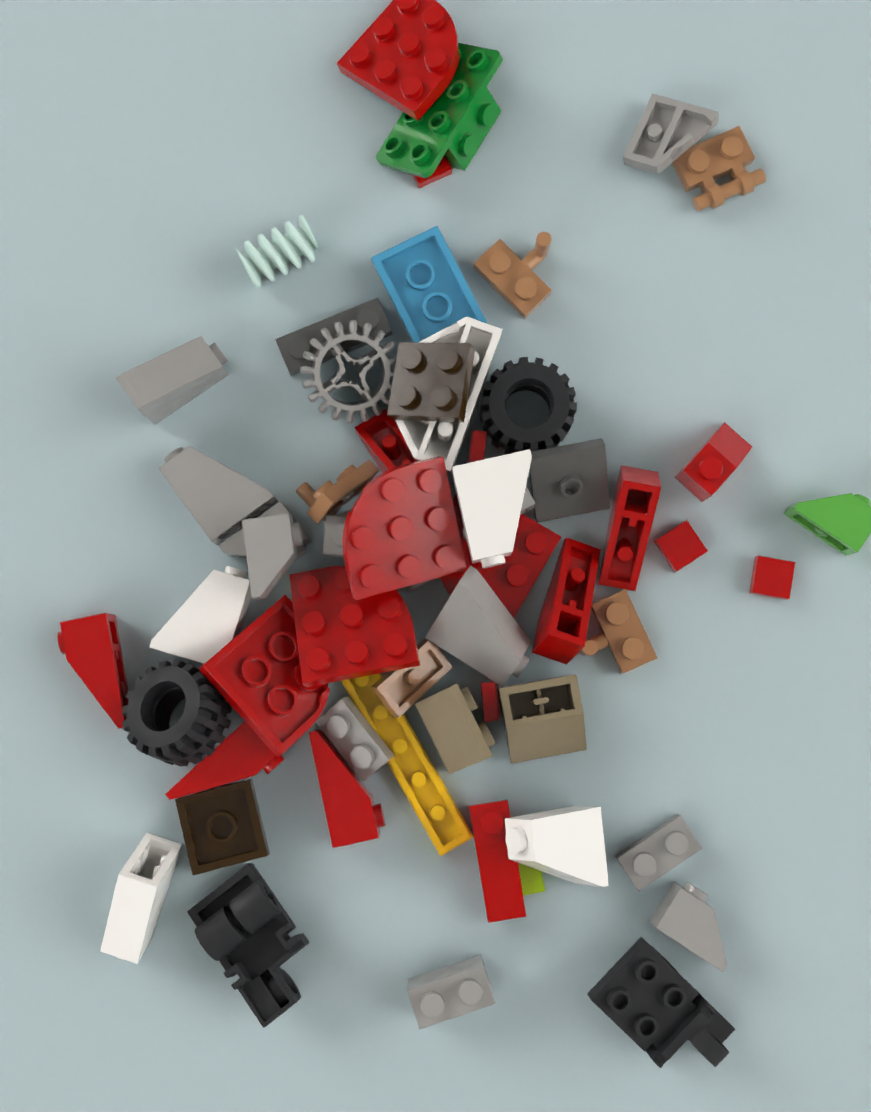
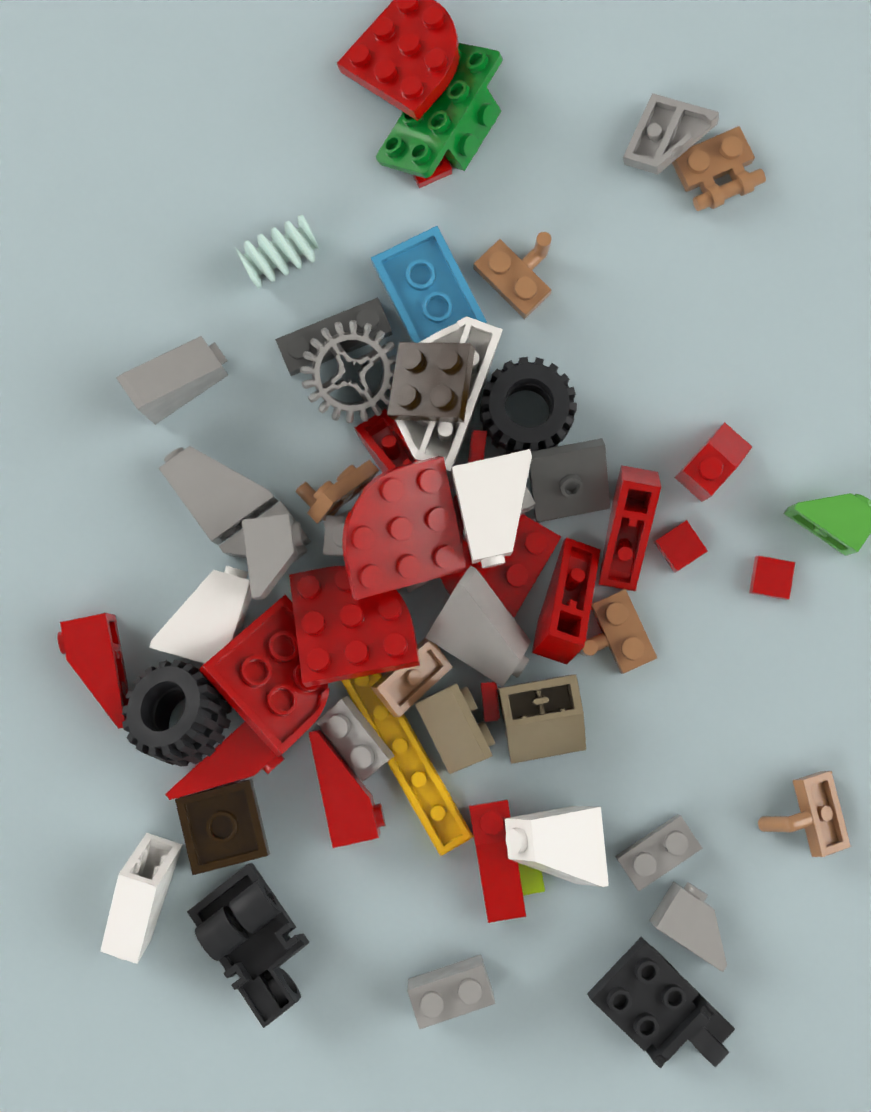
(818, 814): none -> medium nougat plate

